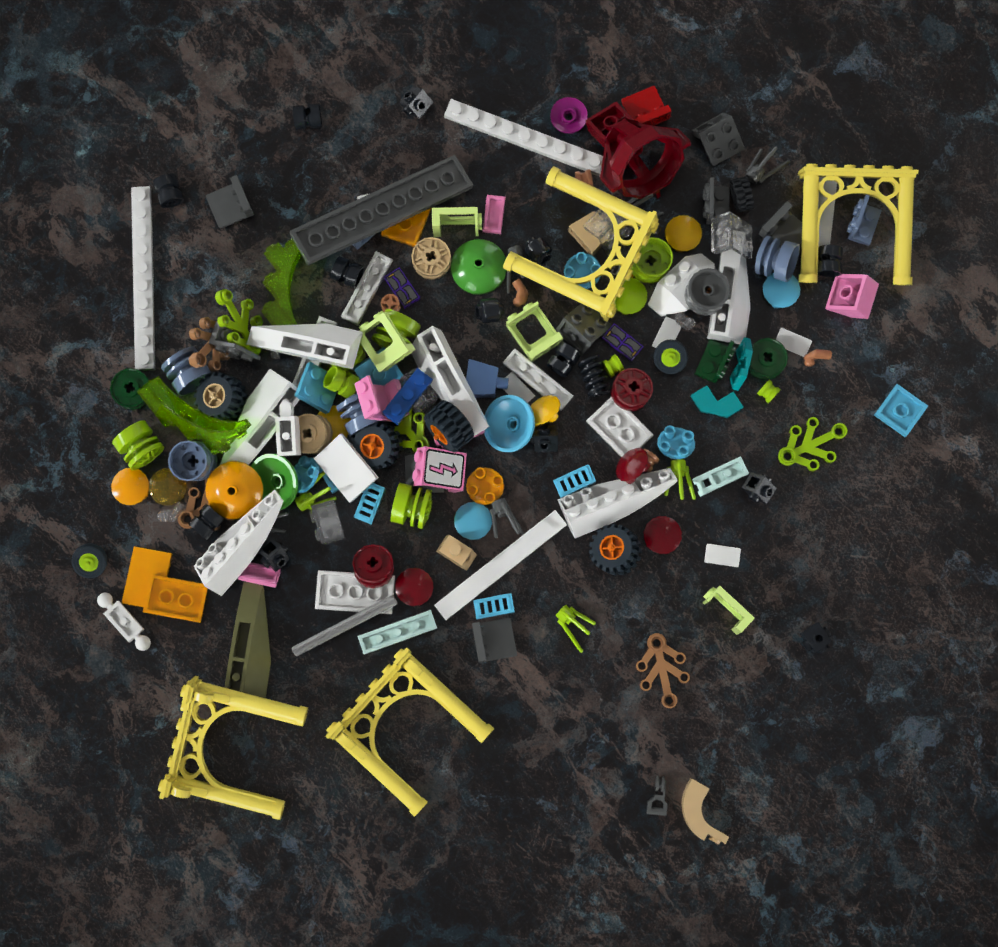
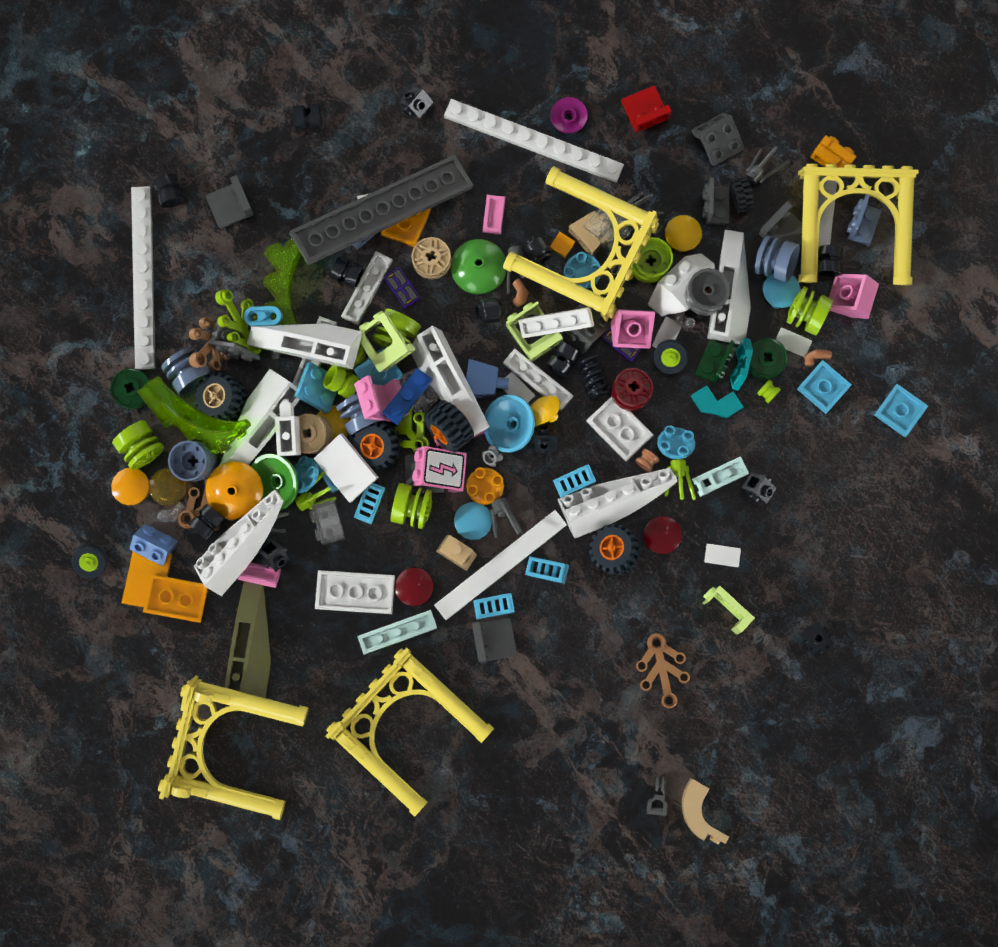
(123, 621): white plate -> none
(153, 544): none -> medium blue bracket
(264, 316): none -> medium azure plate
(344, 625): light grey axle -> none
(373, 576): dark red wheel -> none
(390, 300): nougat wheel -> none
(441, 217): yellowish green window -> none
(488, 459): none -> light grey plate
(556, 322): none -> white tile
(562, 244): none -> light orange tile
(563, 572): none -> medium azure slope
(566, 615): lime plant -> none
(585, 177): nougat wheel -> none
(612, 365): lime wheel -> none
(624, 142): dark red plate -> none
(632, 328): none -> bright pink slope
(632, 465): dark red dish -> none
(633, 297): lime dish -> none
(731, 233): clear bracket -> none
(809, 445): lime plant -> none
(810, 311): none -> lime wheel
(824, 386): none -> medium azure plate
(831, 152): none -> light orange brick

